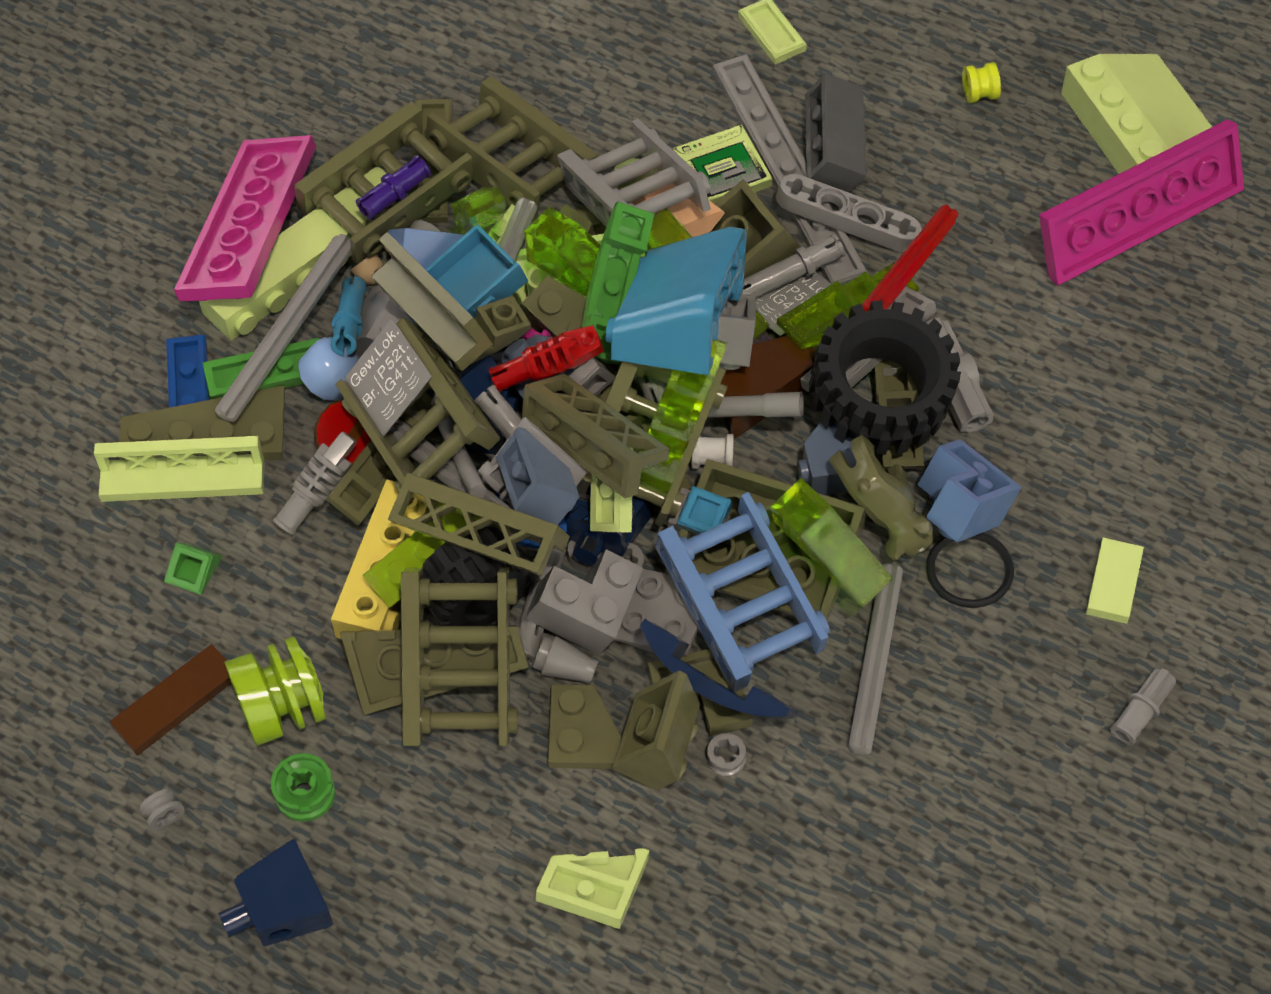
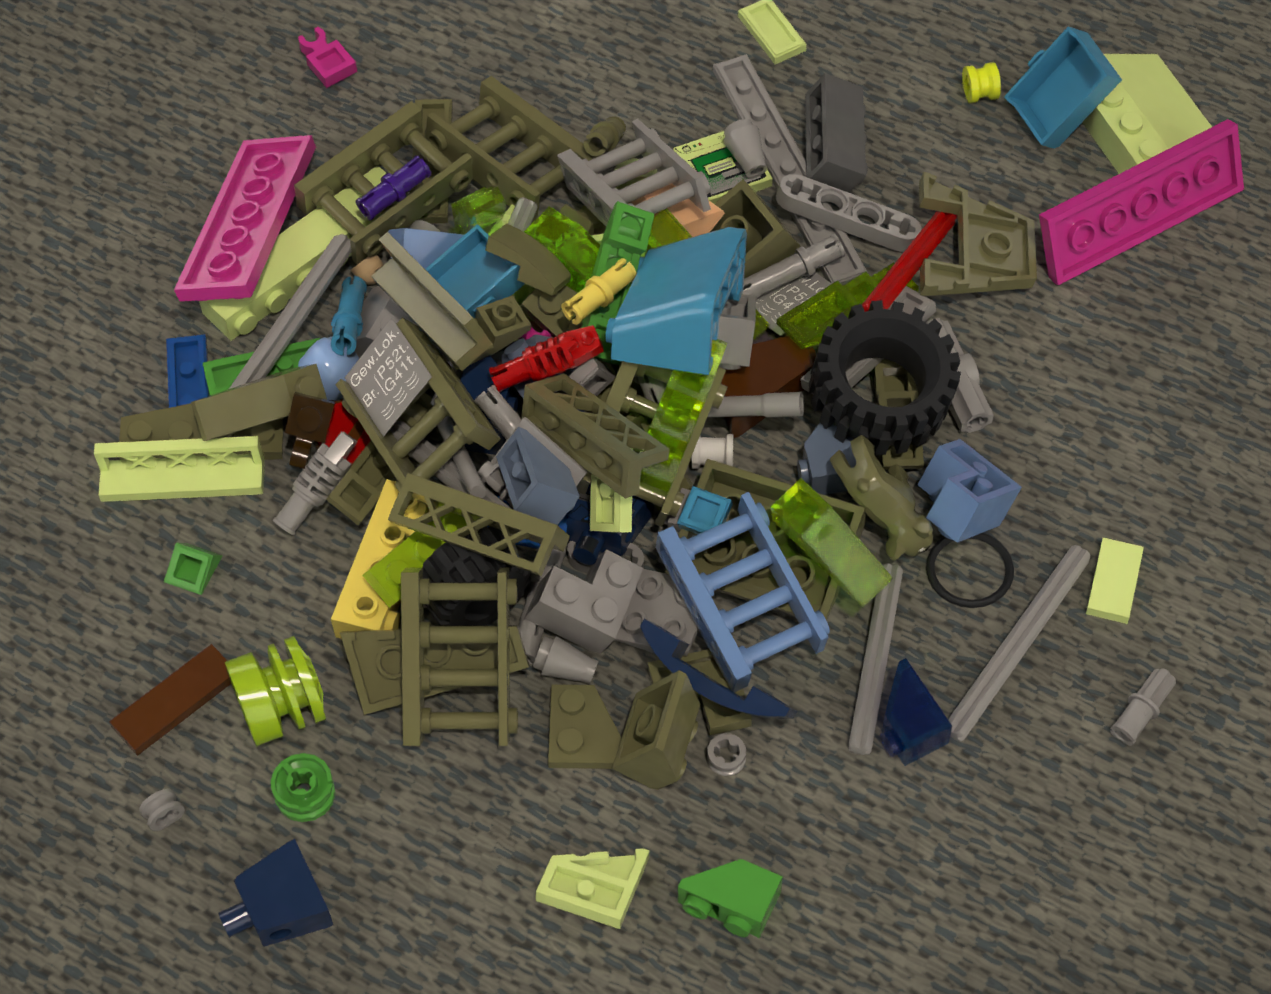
(255, 401): none -> olive slope
(308, 421): none -> dark brown plate
(327, 61): none -> dark pink plate
(537, 264): none -> olive slope
(599, 291): none -> light yellow pin
(604, 136): none -> olive pin
(734, 894): none -> bright green slope
(745, 145): none -> light grey cone
(912, 718): none -> clear blue slope
(993, 244): none -> olive wing
(1018, 642): none -> light grey axle
(1063, 86): none -> dark azure container

